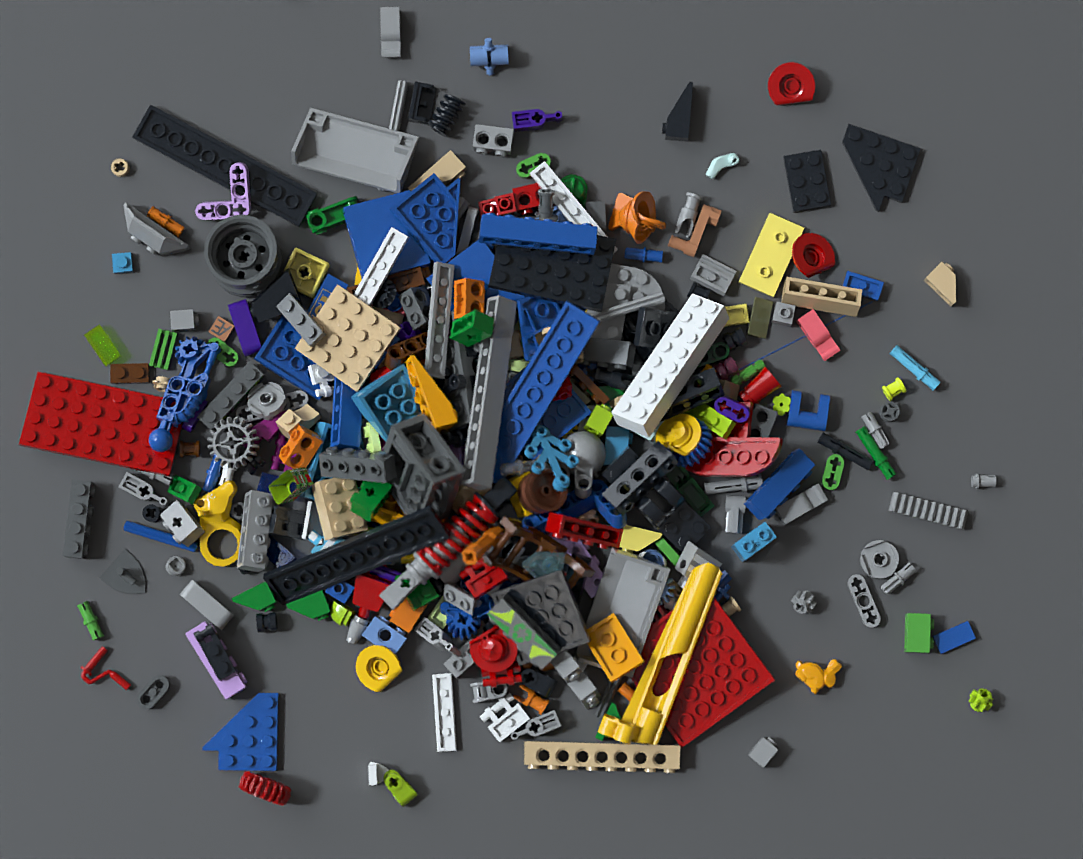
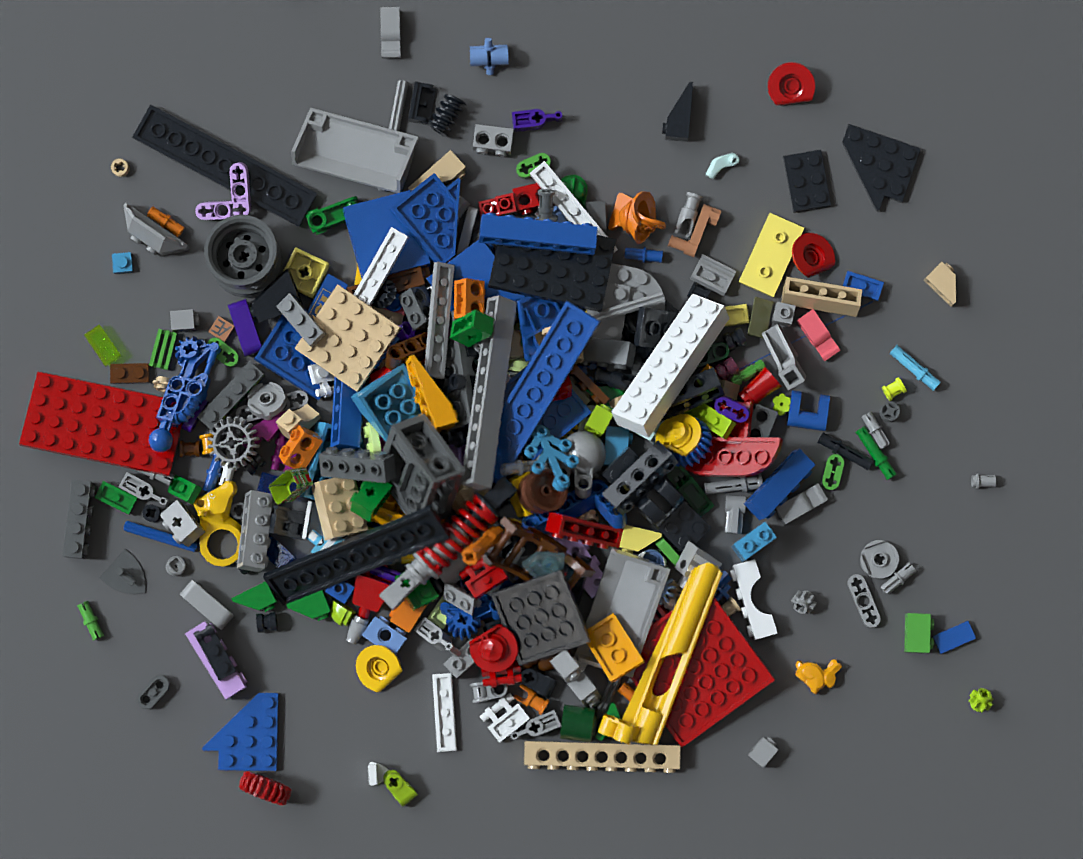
(93, 662): red piece -> none
(116, 497): none -> green plate
(205, 443): none -> light orange bush
(524, 632): dark grey brick -> none
(578, 723): none -> dark green piece
(746, 575): none -> white arch
(784, 356): none -> light grey arch
(928, 511): light grey gear -> none

